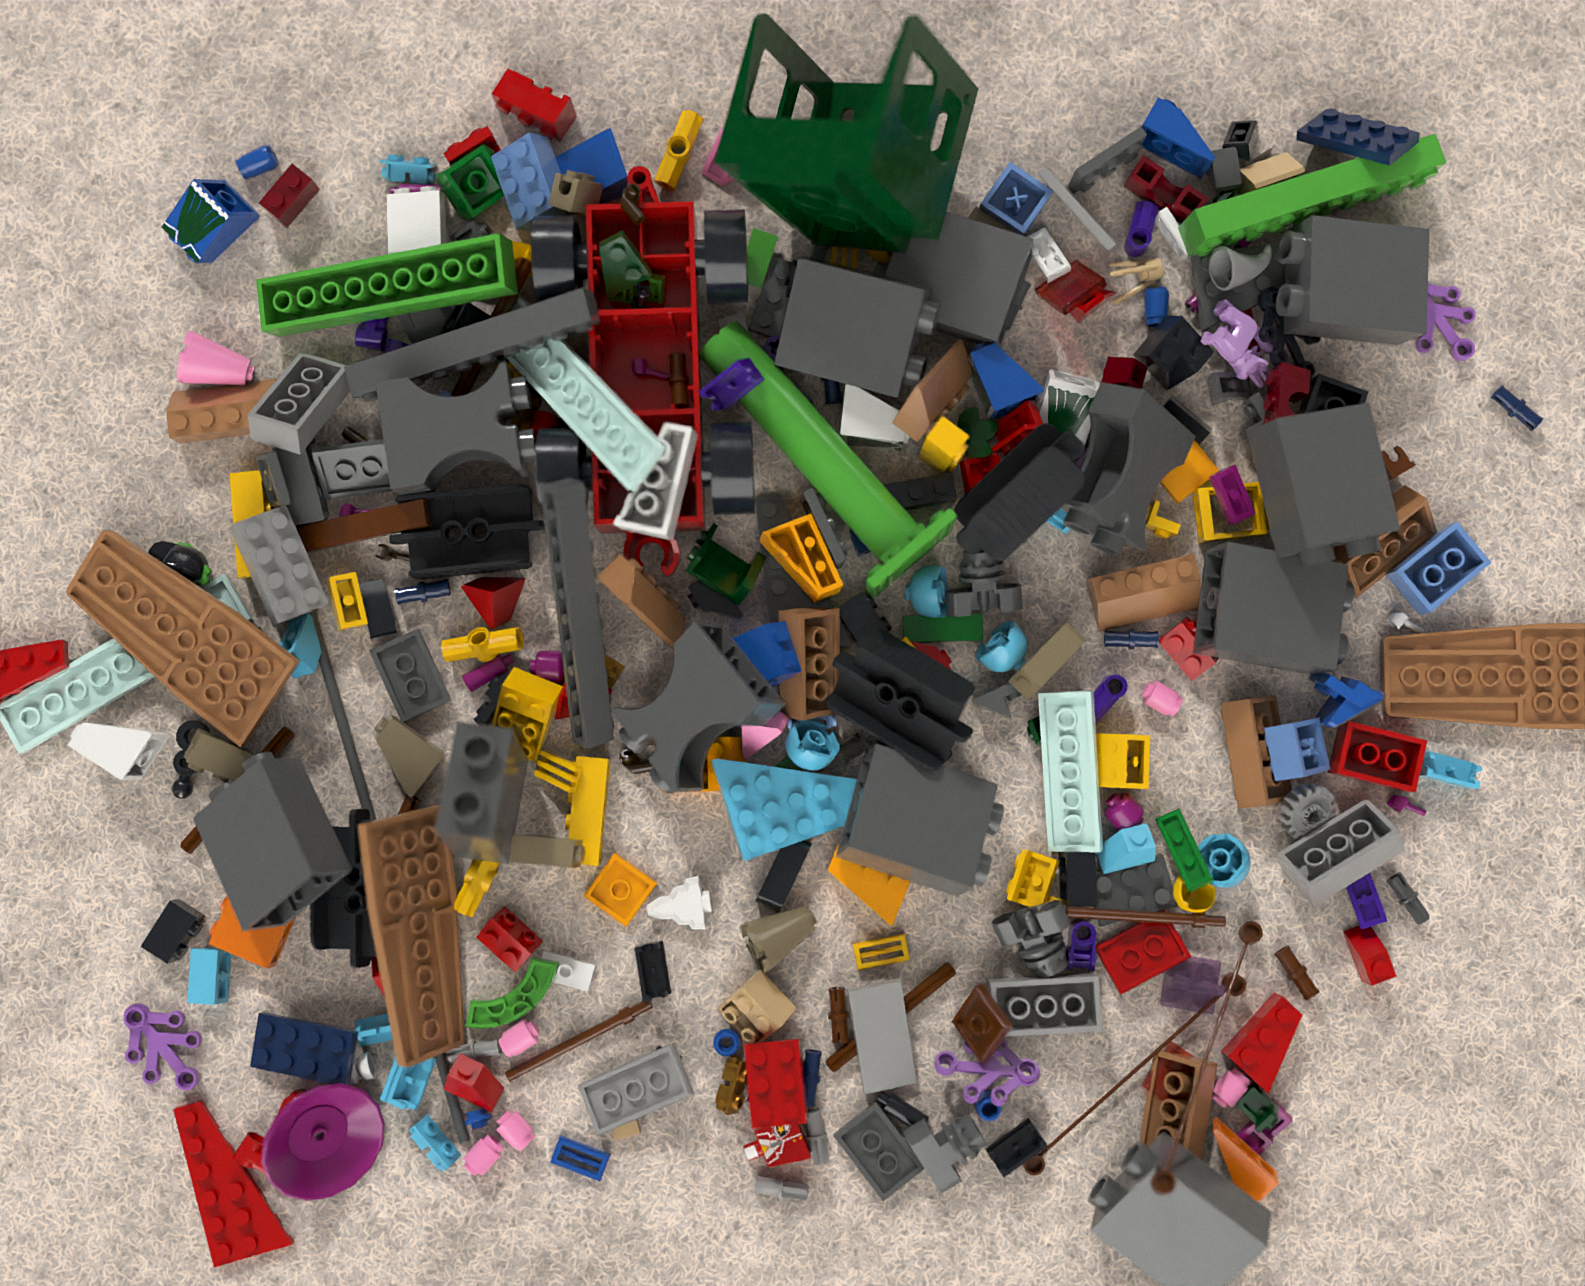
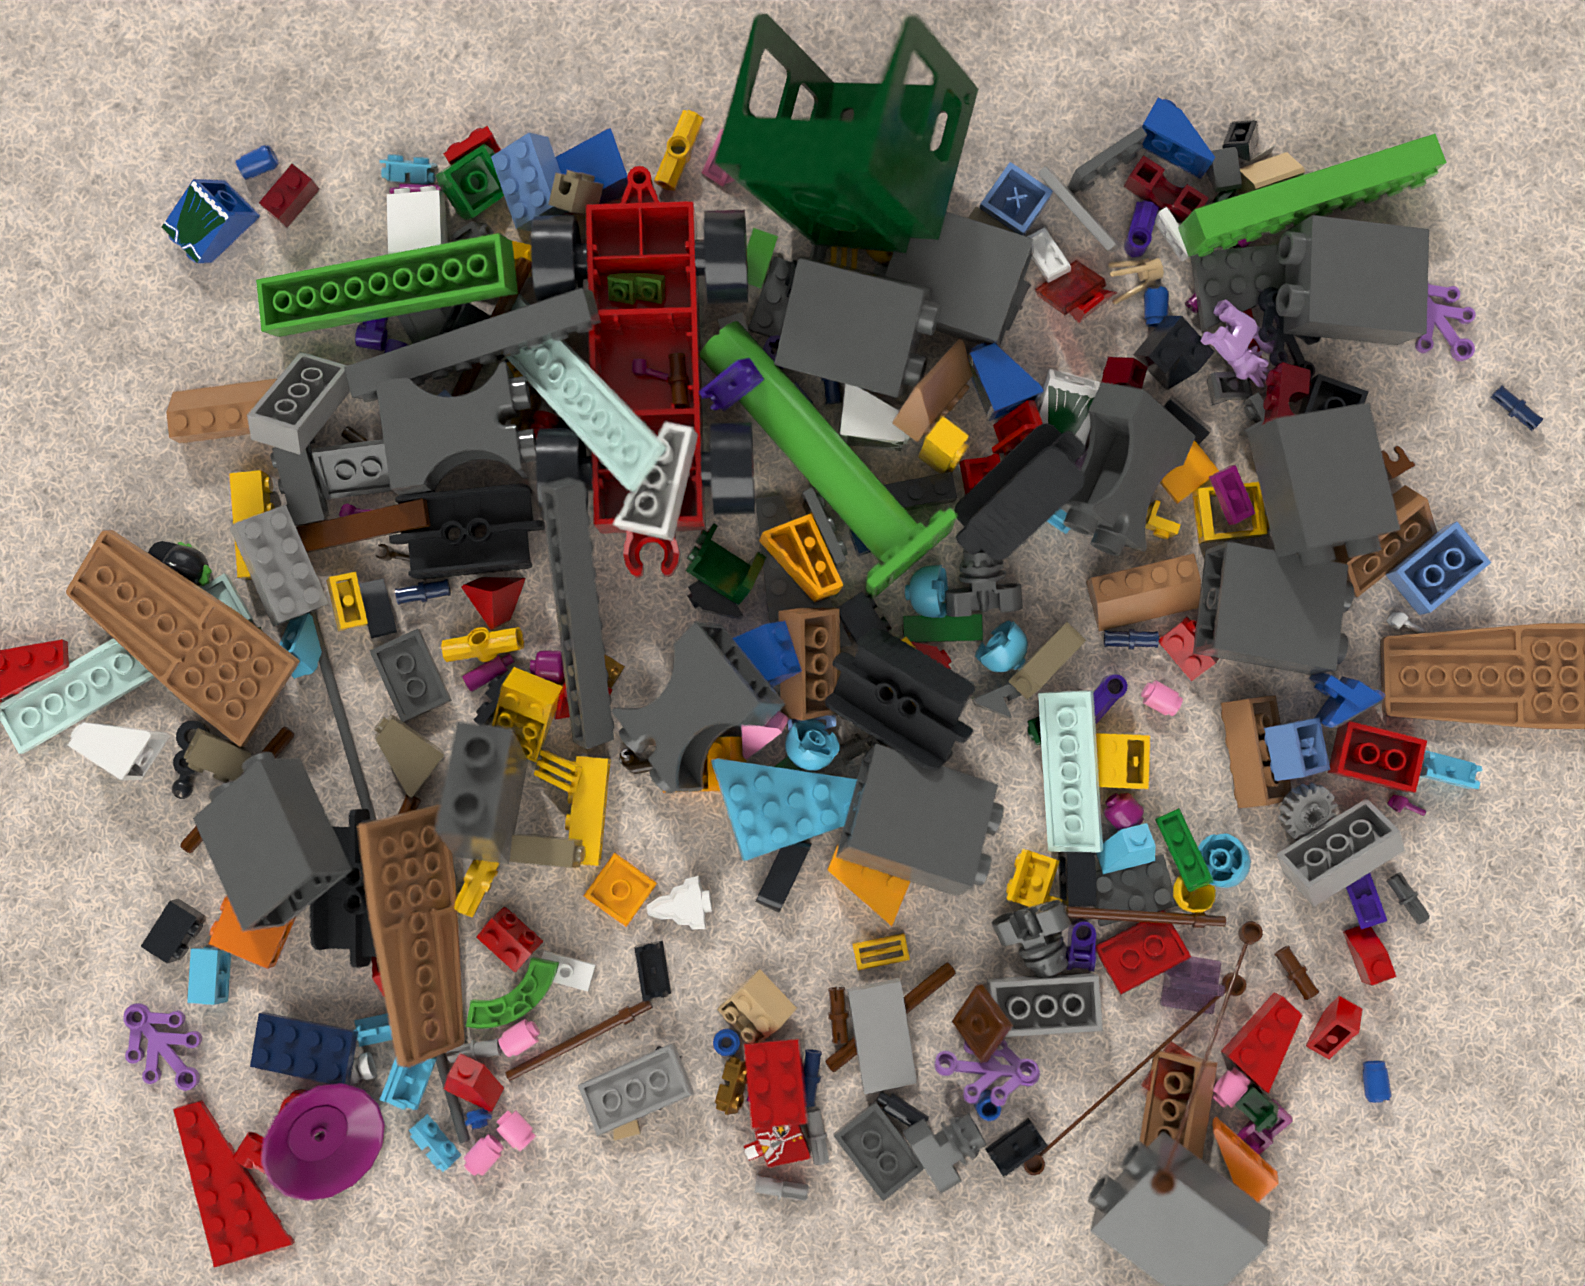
(212, 363): bright pink cone -> none
(273, 479): dark grey tile -> none
(534, 105): red wedge -> none
(583, 1148): blue tile -> none
(622, 264): dark green wing -> none
(629, 203): dark brown arm -> none
(642, 291): black piece -> none
(644, 599): medium nougat slope -> none
(777, 935): dark tan cone -> none
(979, 432): dark green plate -> none
(1232, 269): light grey hat -> none
(1335, 1027): none -> red slope
(1358, 136): dark blue plate -> none
(1376, 1081): none -> blue piece

